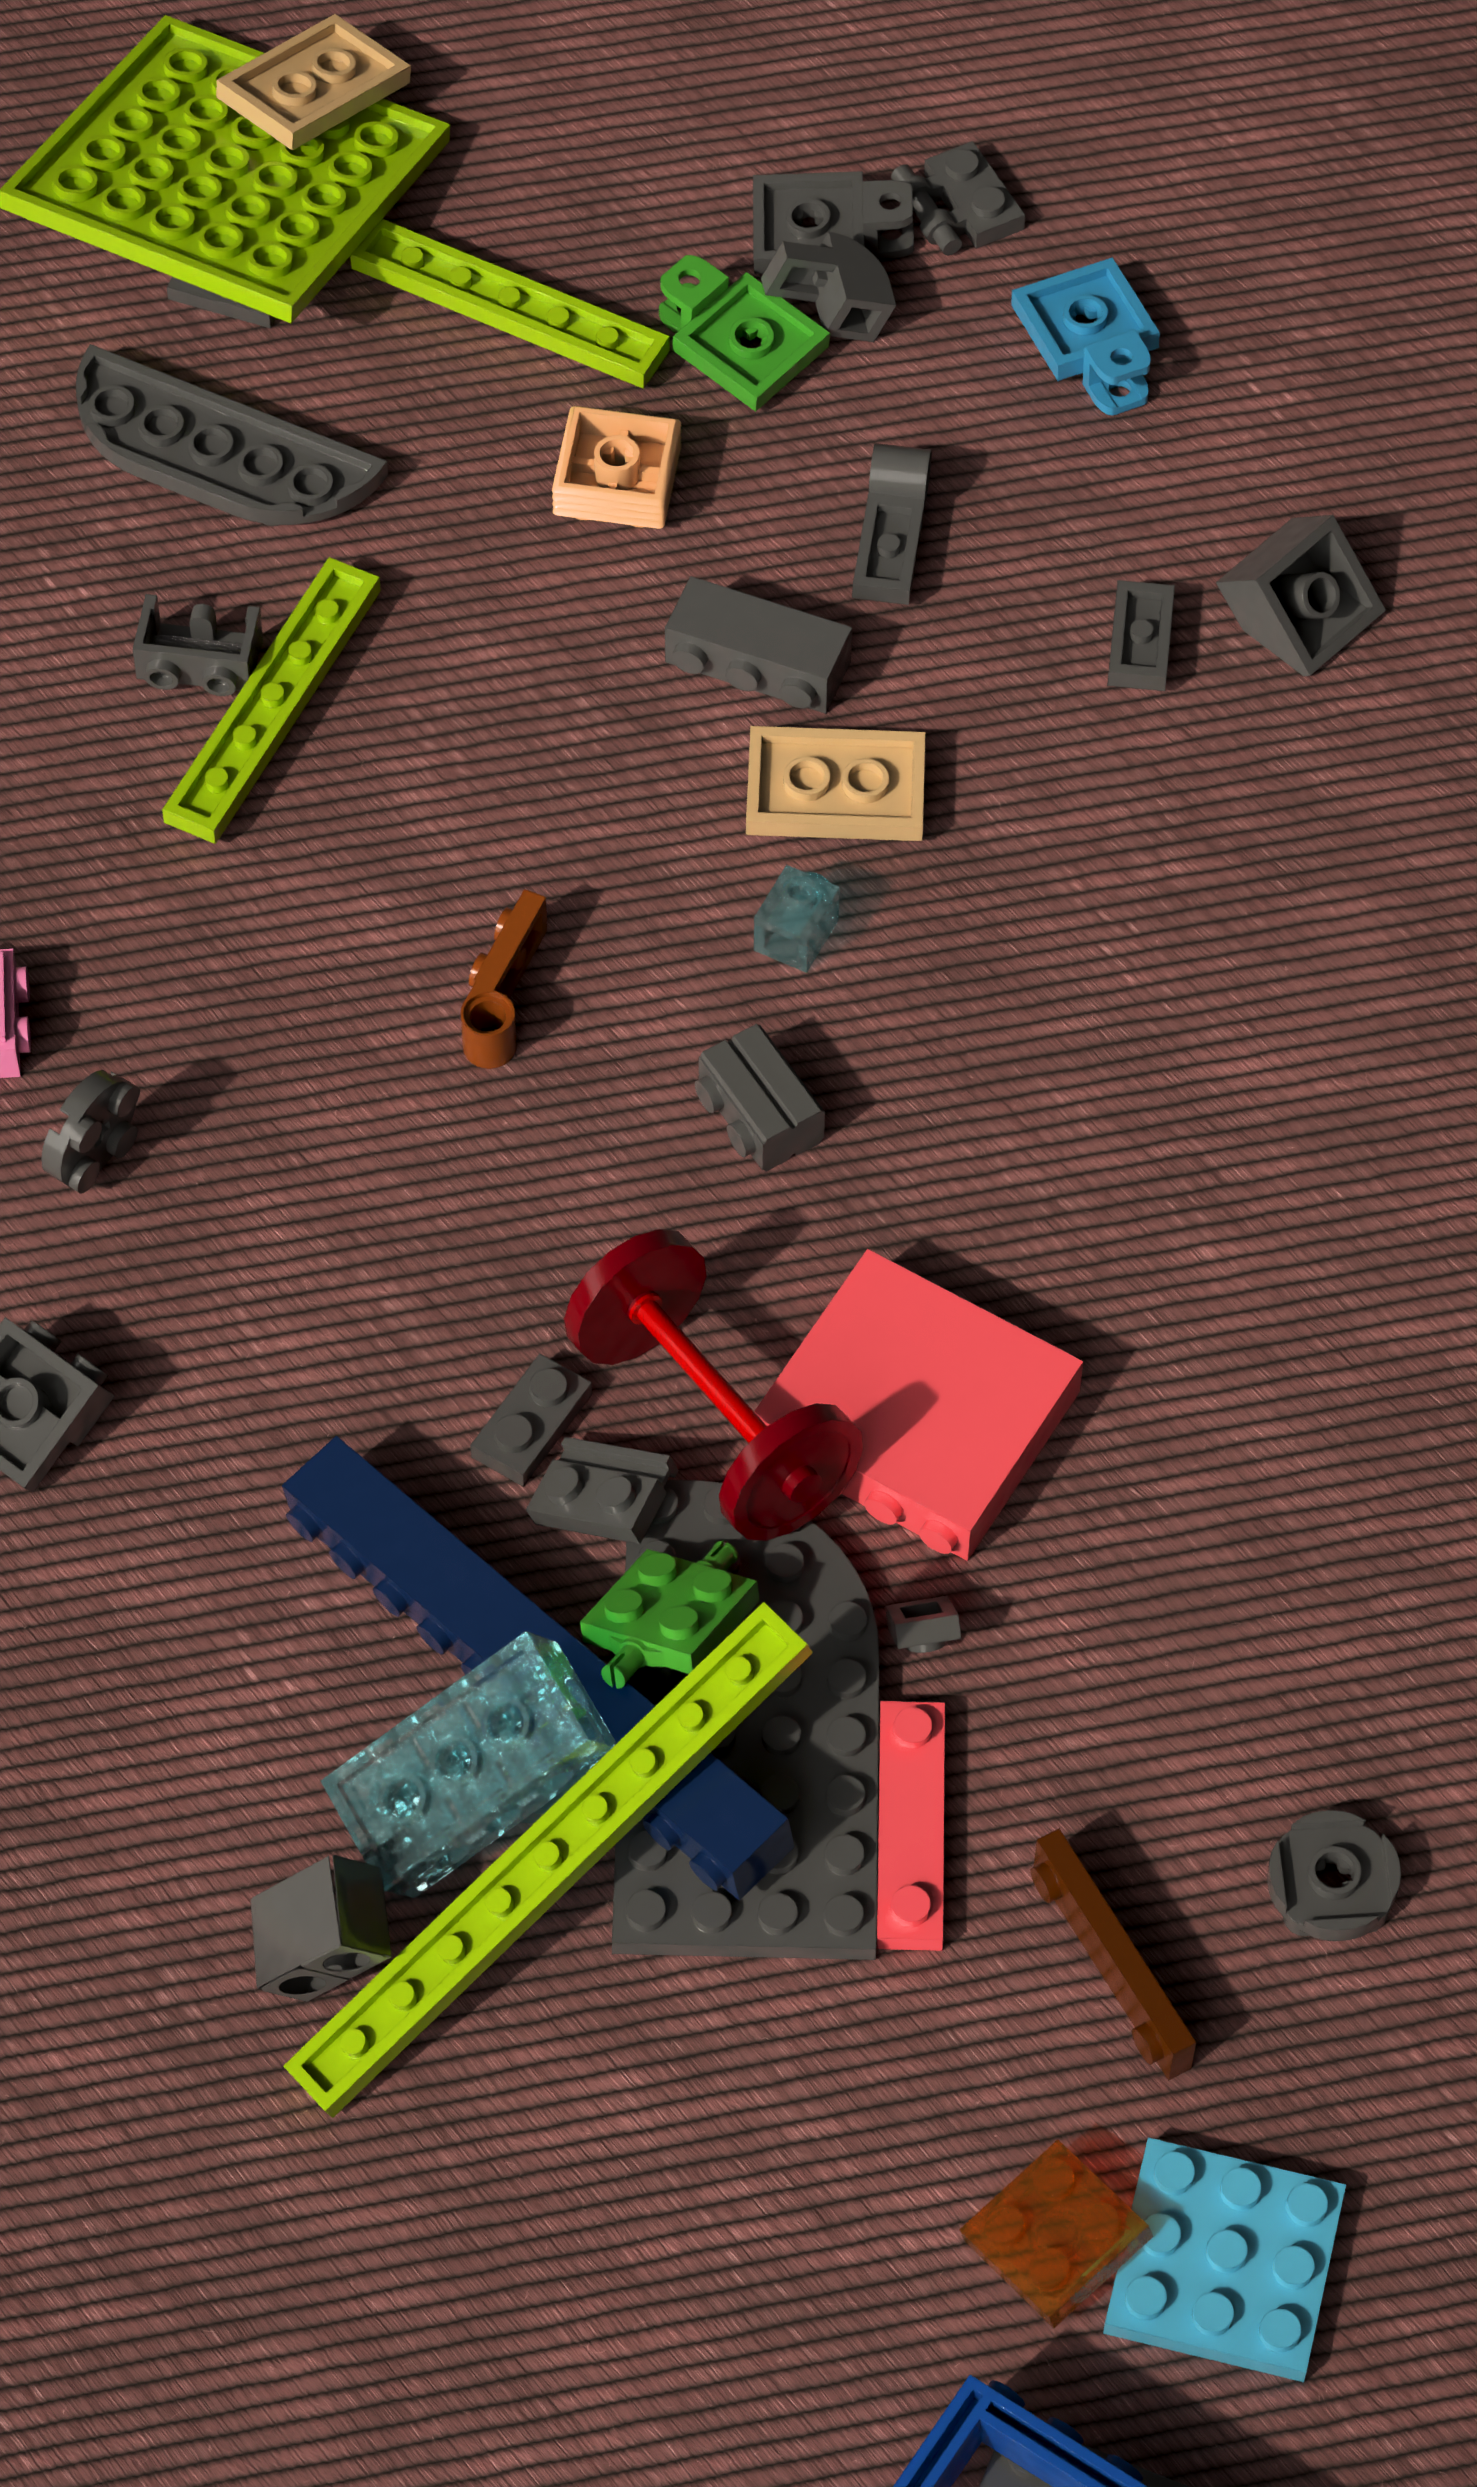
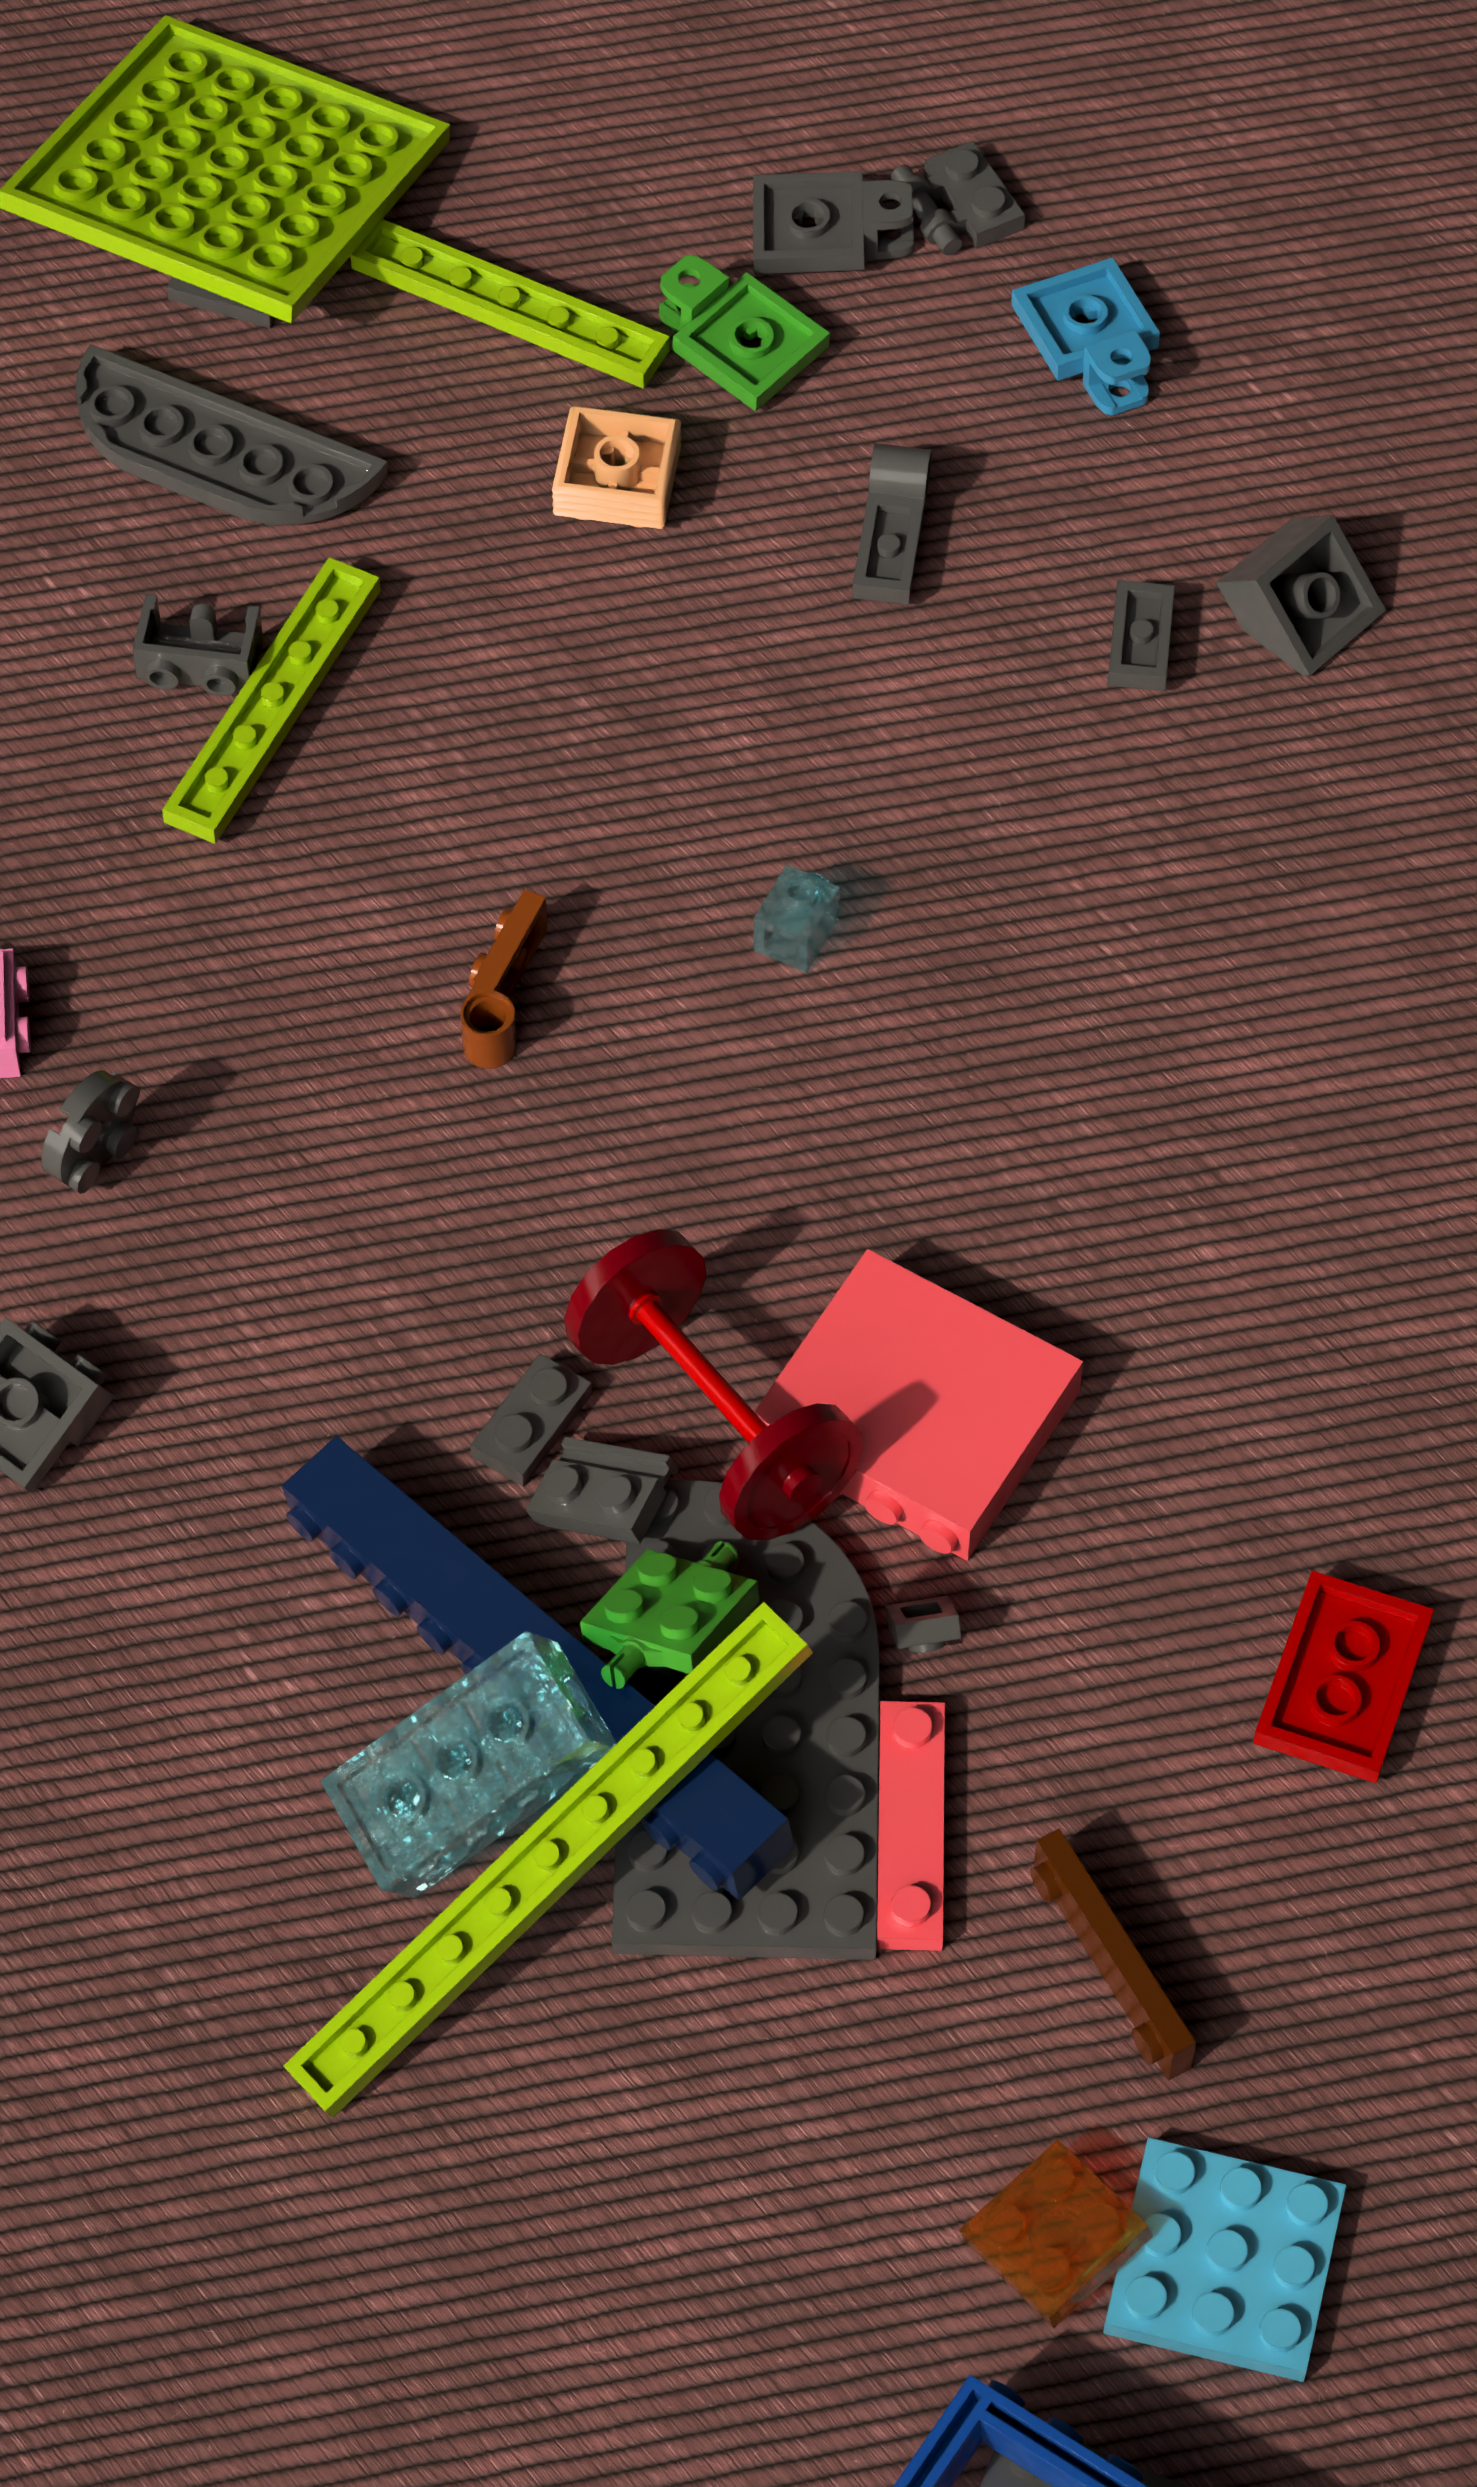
(311, 1939): dark grey piece -> none
(313, 81): tan plate -> none
(758, 645): dark grey brick -> none
(760, 1098): dark grey brick -> none
(836, 783): tan plate -> none
(841, 279): dark grey brick -> none
(1324, 1911): dark grey plate -> none
(1343, 1676): none -> red plate

